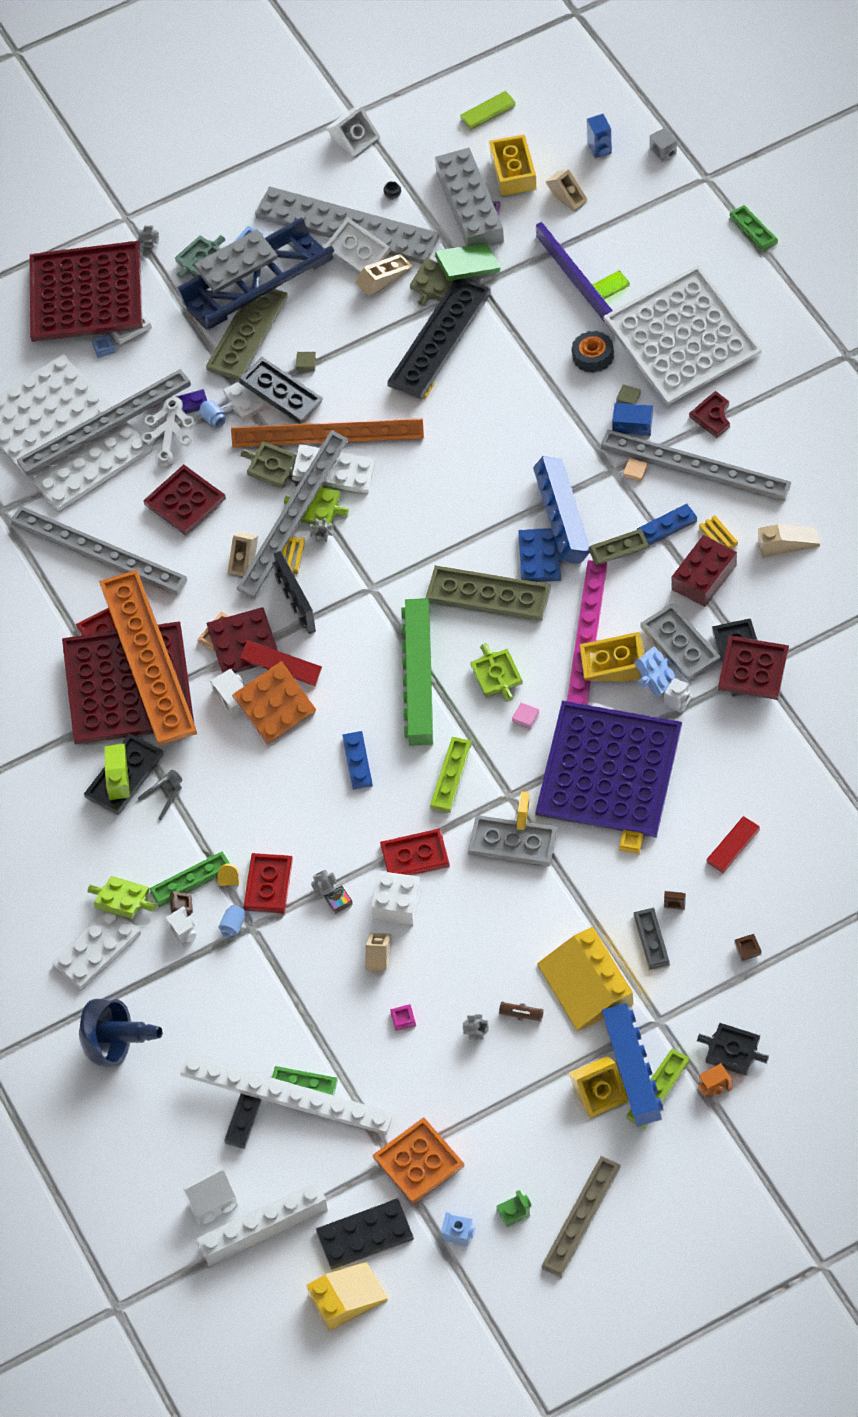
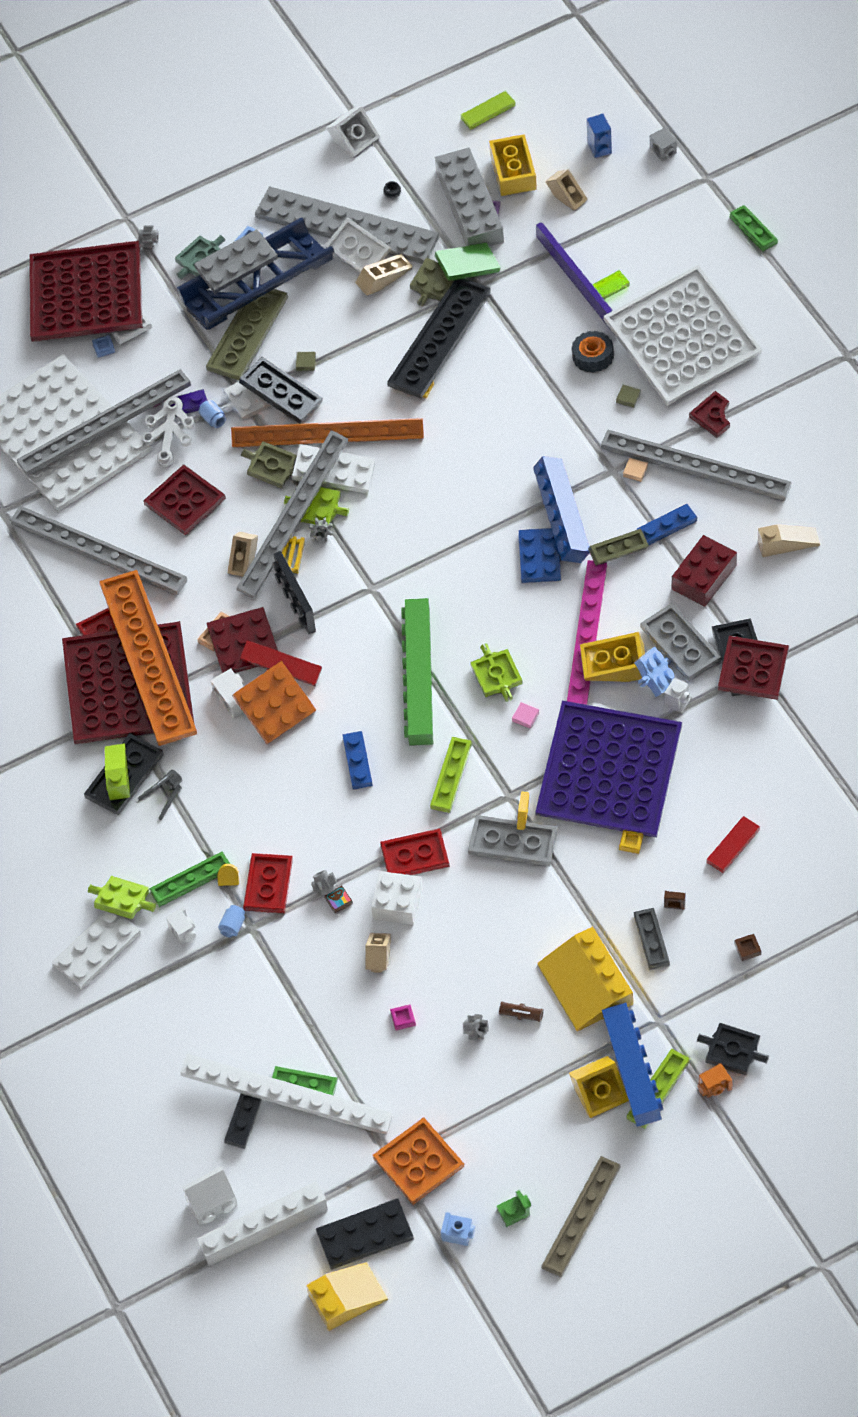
(108, 1031): dark blue piece -> none
(179, 899): tile -> none
(488, 593): olive plate -> none
(632, 419): blue brick -> none
(709, 523): yellow tile -> none

